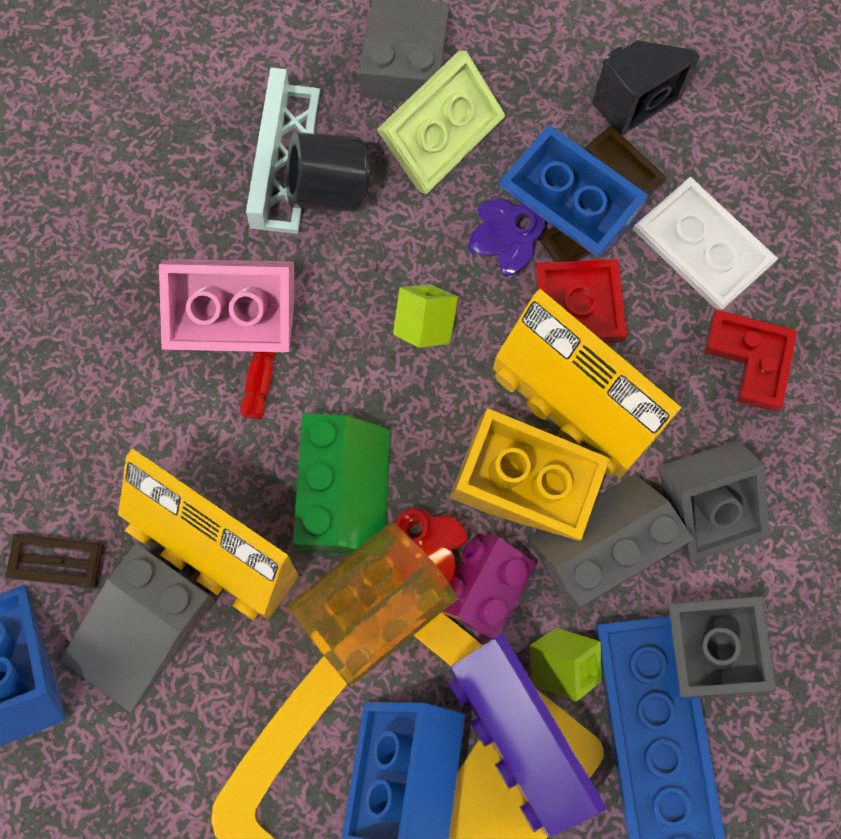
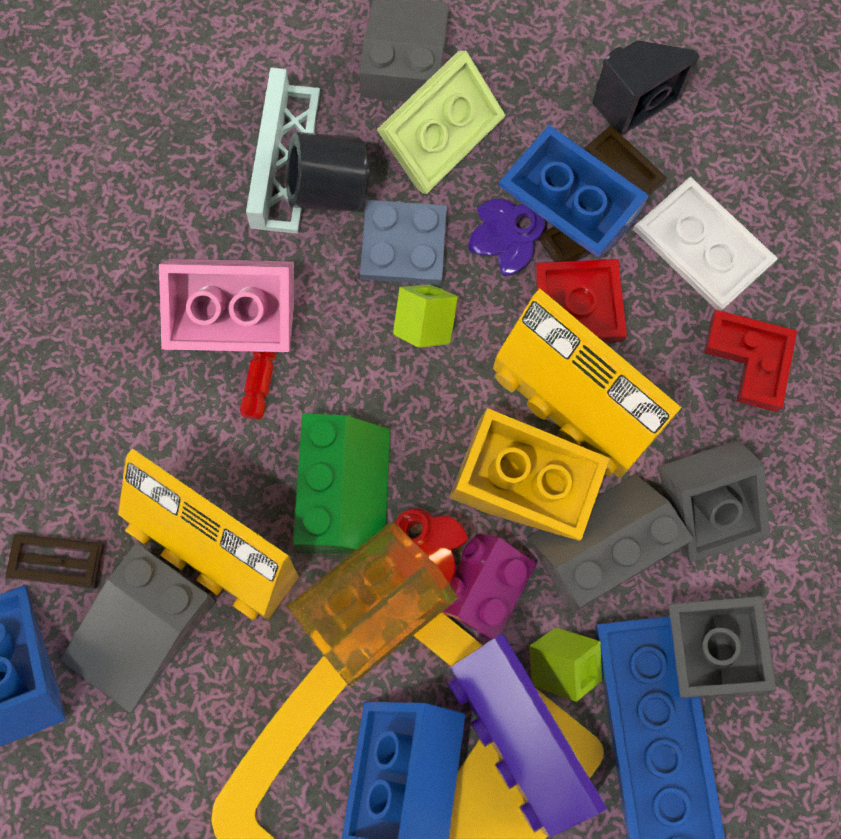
(403, 242): none -> sand blue plate

